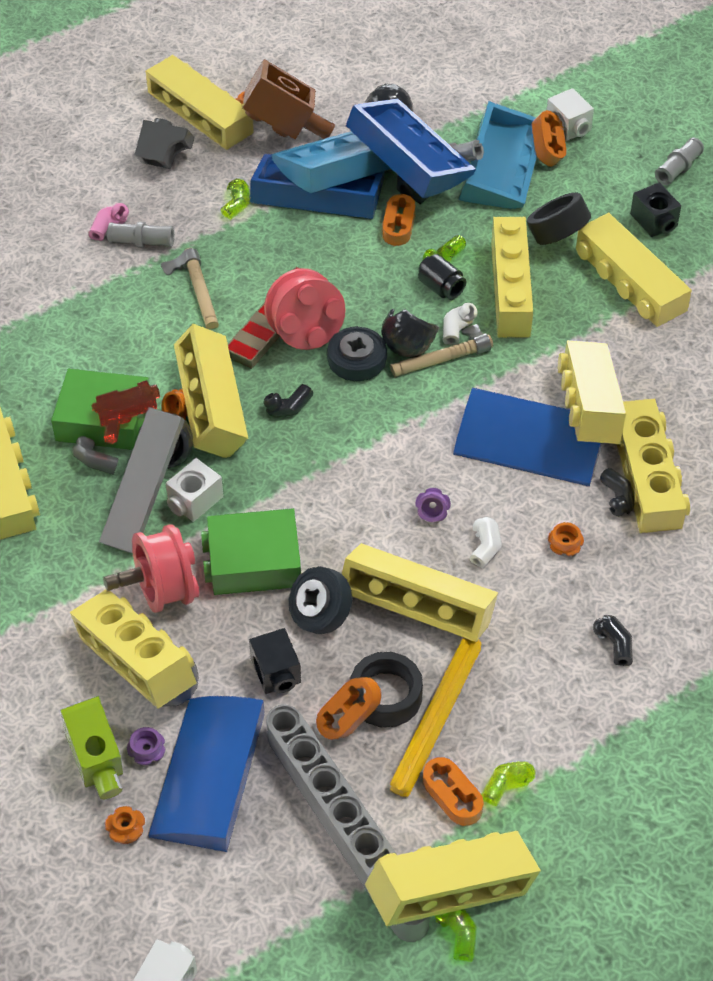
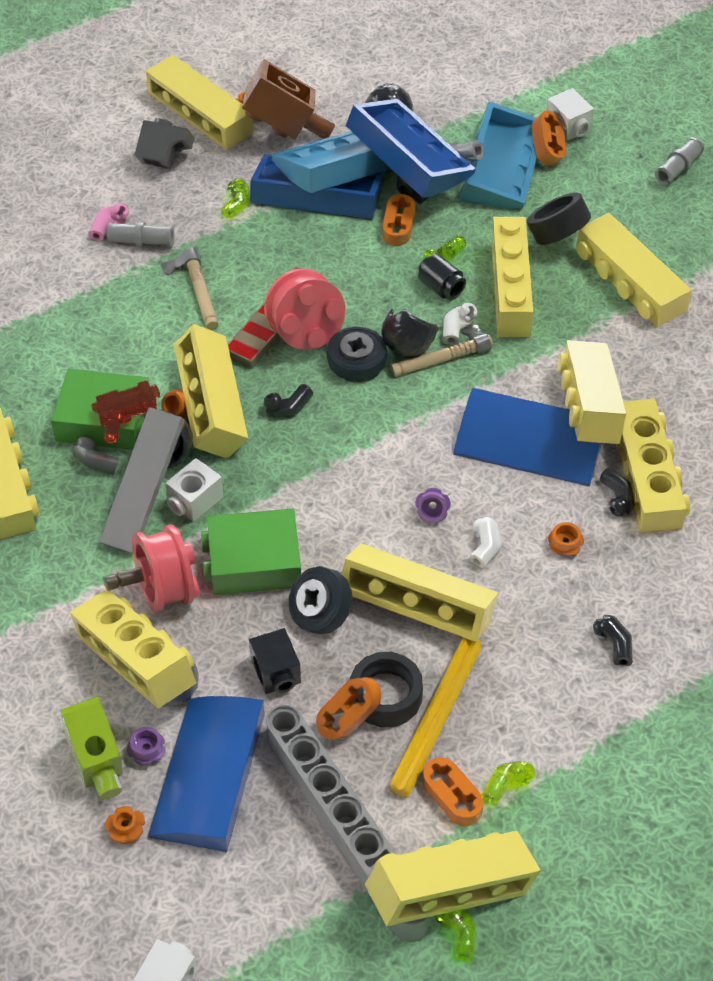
(655, 209): black brick -> none

